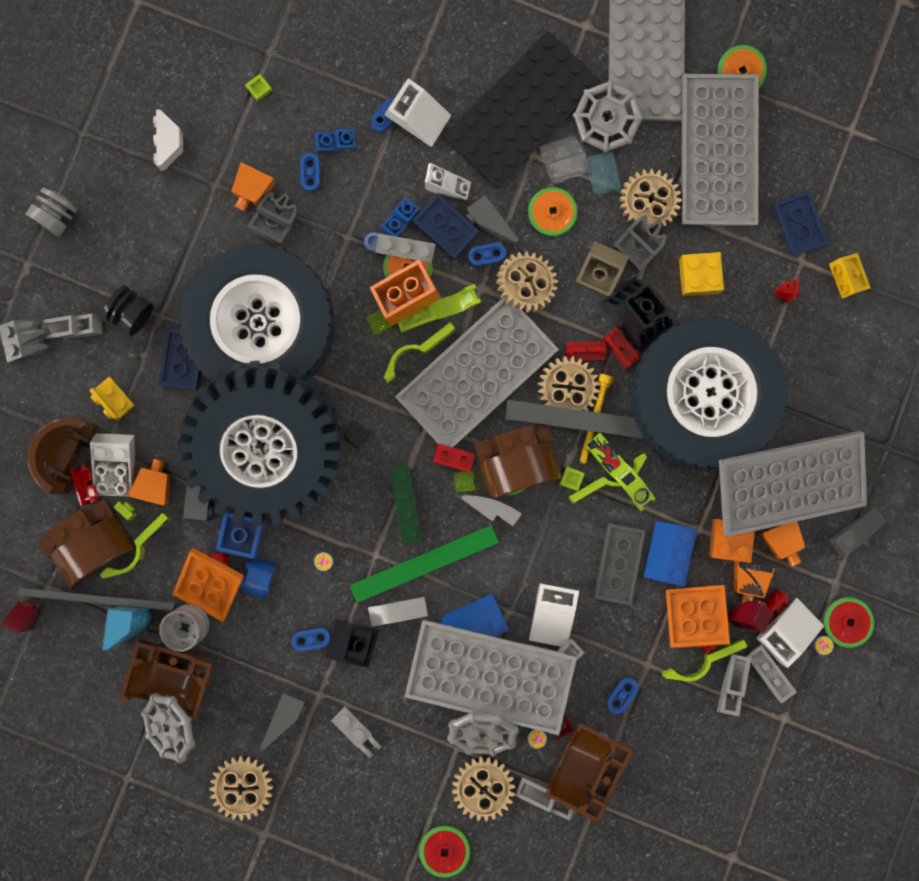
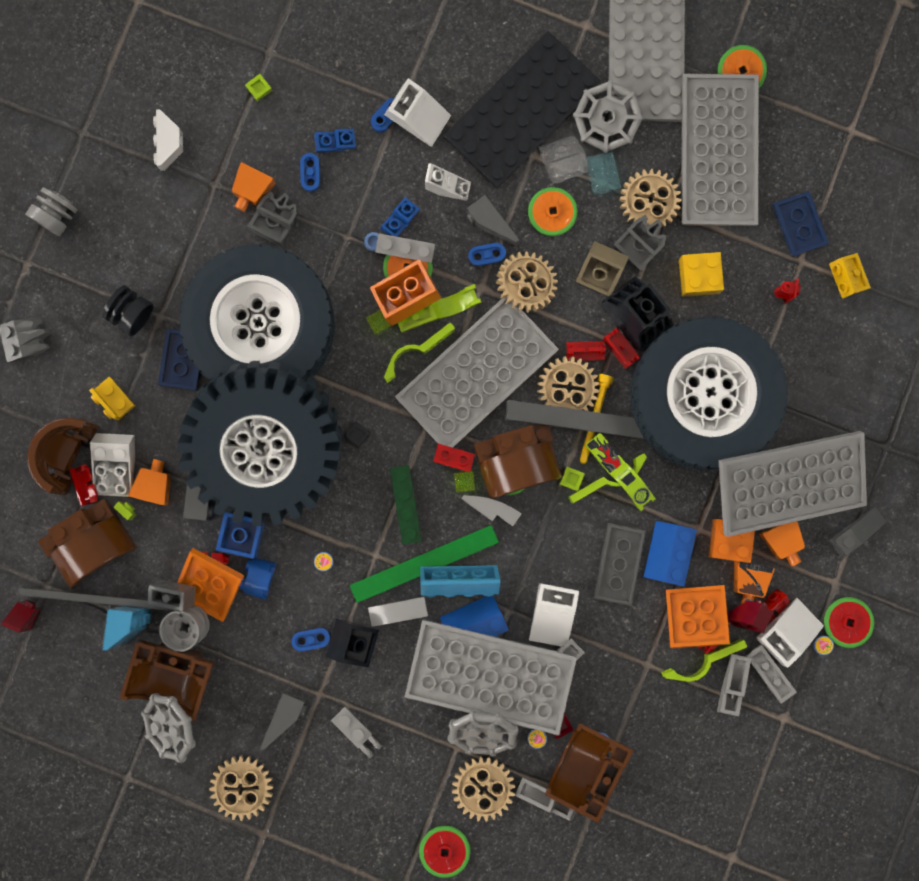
(73, 326): light grey slope -> none
(140, 542): lime piece -> none
(171, 595): none -> dark grey brick
(445, 226): dark blue plate -> none
(459, 580): none -> dark azure slope
(622, 695): blue plate -> none

